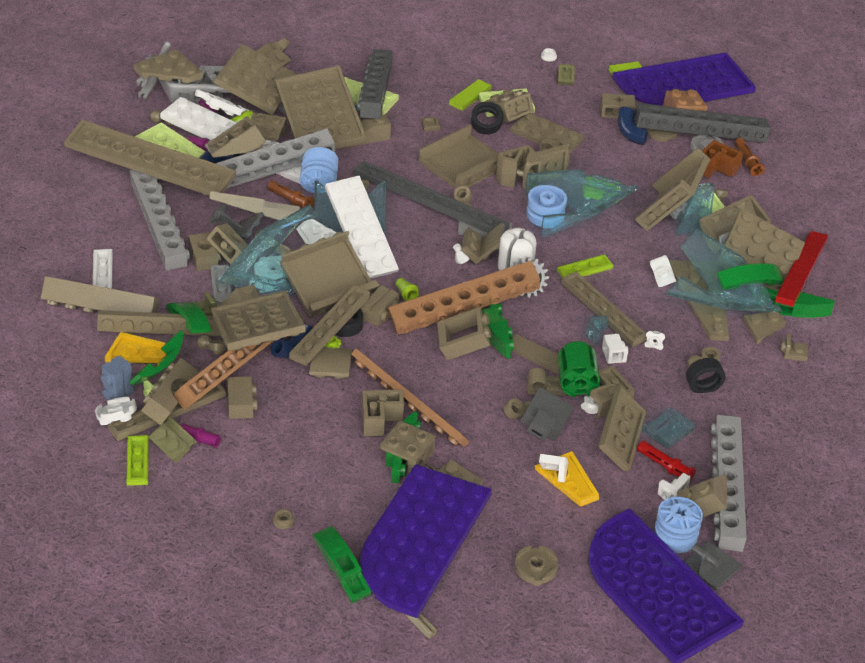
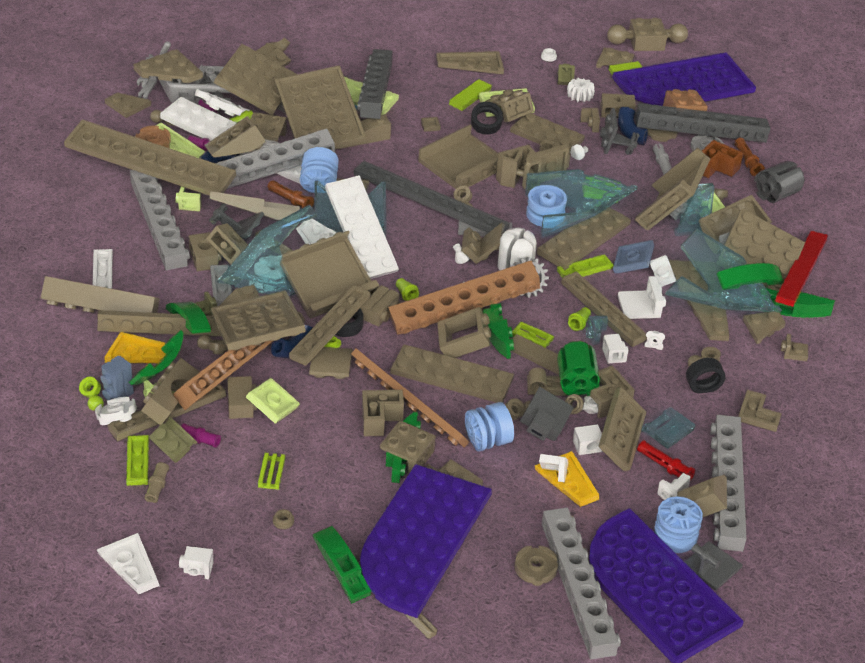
(84, 388): none -> lime plate
(126, 104): none -> dark tan wing
(130, 563): none -> white wing
(156, 482): none -> dark tan pin
(160, 136): none -> medium nougat plate
(188, 201): none -> yellowish green bracket
(197, 561): none -> white brick
(273, 400): none -> yellowish green plate
(273, 459): none -> lime tile
(452, 373): none -> dark tan plate
(472, 61): none -> dark tan wing
(489, 426): none -> light blue wheel
(532, 334): none -> lime tile
(578, 152): none -> white rock
(578, 320): none -> lime cone
(580, 90): none -> white gear
(580, 403): none -> dark tan plate
(580, 584): none -> light grey brick
(583, 238): none -> dark tan plate
(587, 439): none -> white brick
(591, 116): none -> dark tan bracket
(610, 136): none -> dark grey plate
(612, 57): none -> dark tan wing
(633, 256): none -> sand blue tile
(643, 303): none -> white bracket
(647, 34): none -> dark tan brick
(662, 158): none -> light grey pin
(754, 413): none -> dark tan plate
(779, 181): none -> dark grey cylinder

